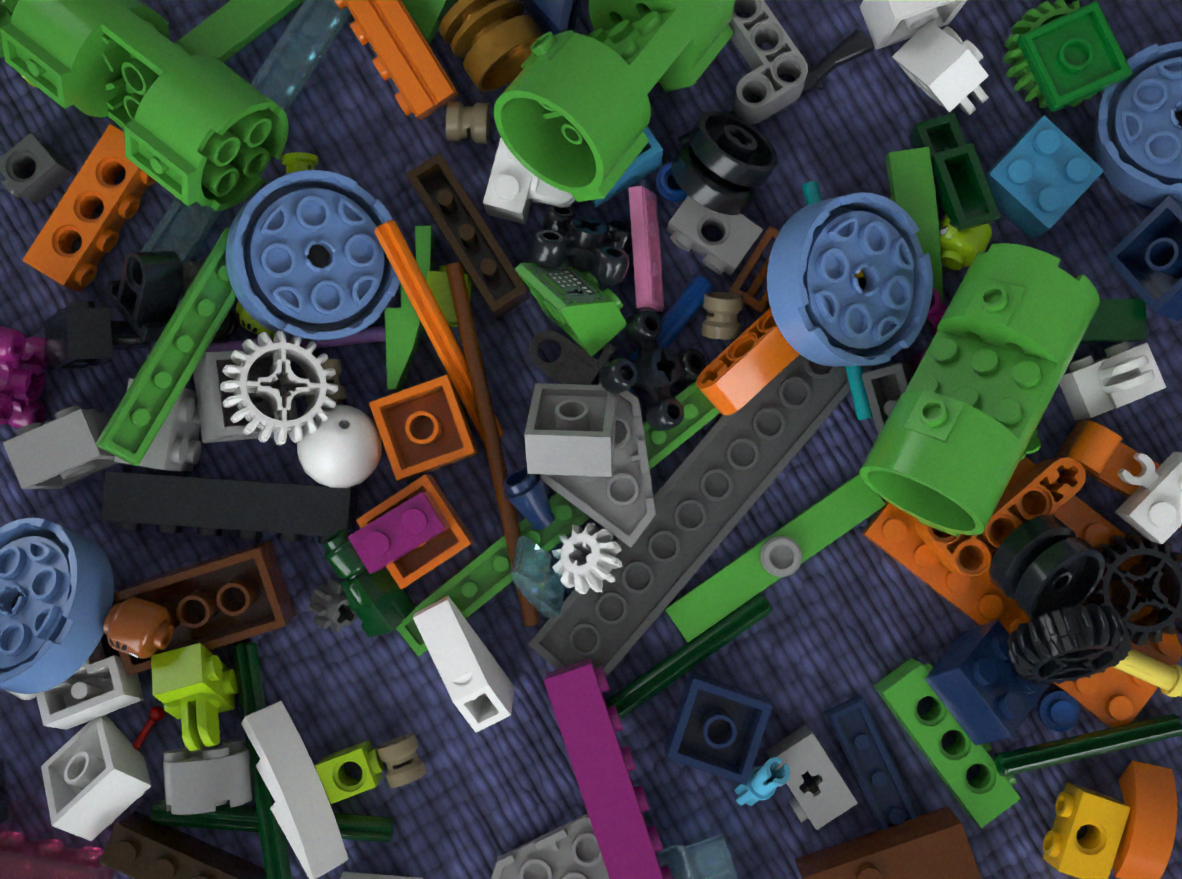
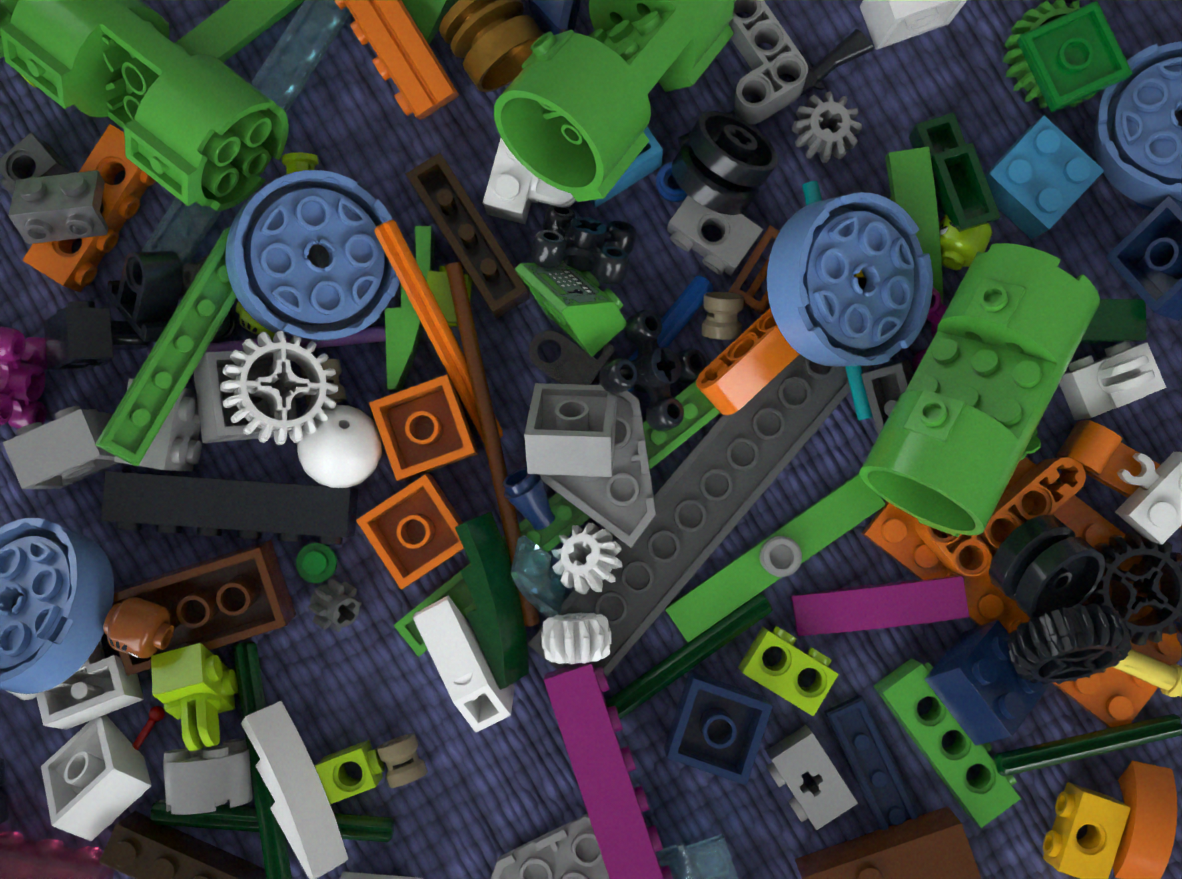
(58, 207): none -> flat silver bracket
(316, 562): none -> green plate
(372, 596): dark green piece -> none
(399, 532): magenta brick -> none
(468, 122): dark tan wheel -> none
(498, 614): none -> dark green slope
(576, 638): none -> white gear
(646, 249): bright pink tile -> none
(762, 782): medium azure axle -> none
(784, 675): none -> lime brick
(828, 114): none -> light grey gear
(880, 606): none -> magenta slope
(944, 67): white brick -> none
(1058, 711): blue plate -> none

